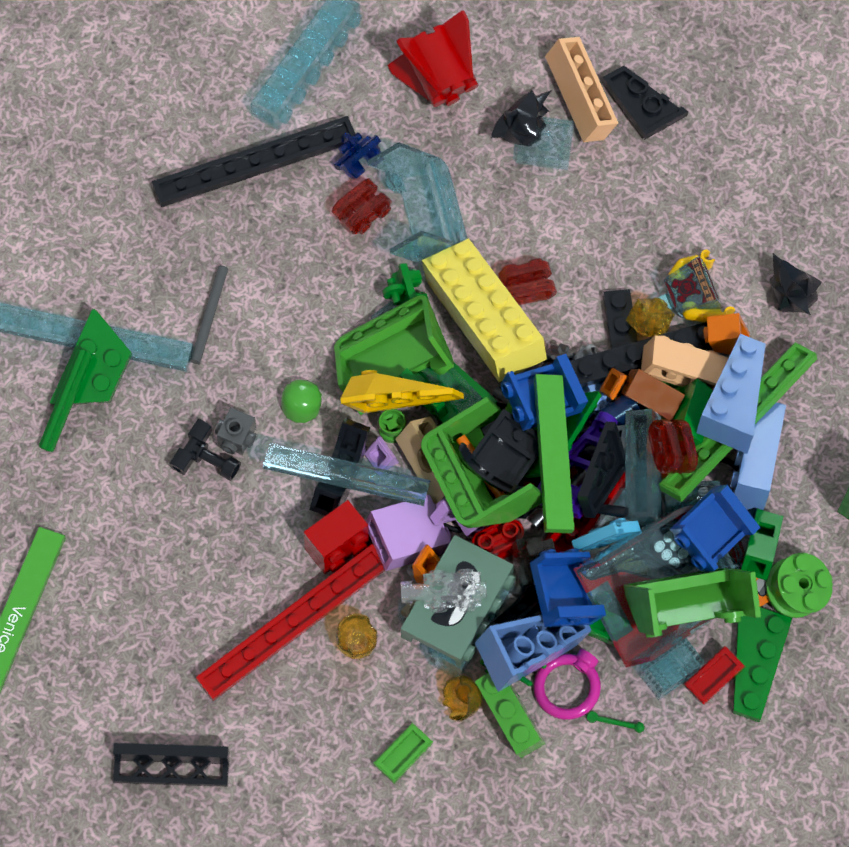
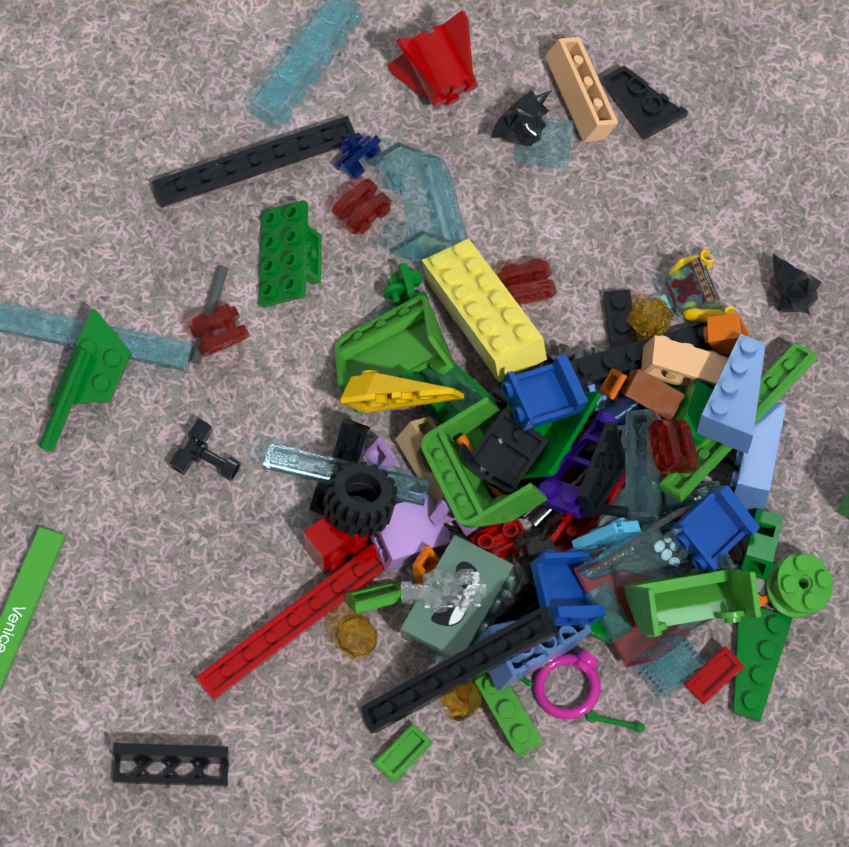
(223, 317): none -> clear red brick
(236, 432): dark grey brick -> none
(288, 254): none -> green bracket
(301, 401): bright green hair -> none
(353, 515): none -> black tyre
(373, 597): none -> bright green tile
(392, 420): bright green wheel -> none
(460, 669): none -> black plate
(553, 454): bright green tile -> none

